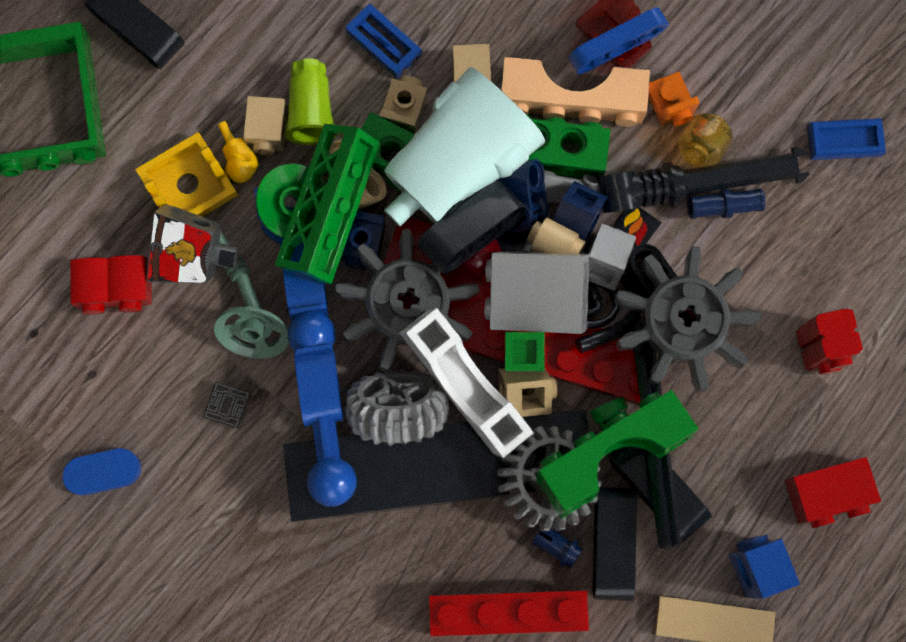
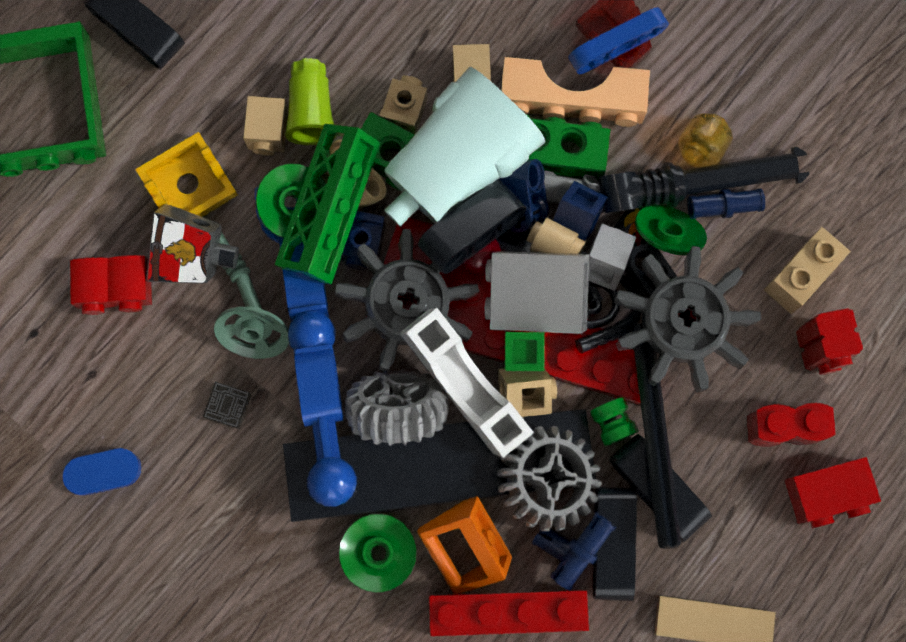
(240, 158): yellow piece -> none
(357, 548): none -> green dish
(404, 61): blue tile -> none
(482, 538): none -> orange tile
(582, 551): none -> dark blue pin
(656, 427): green arch -> none
(670, 229): none -> green dish
(672, 100): orange bracket -> none
(763, 567): blue brick -> none
(798, 426): none -> red brick
(807, 270): none -> tan brick
(846, 139): blue tile -> none

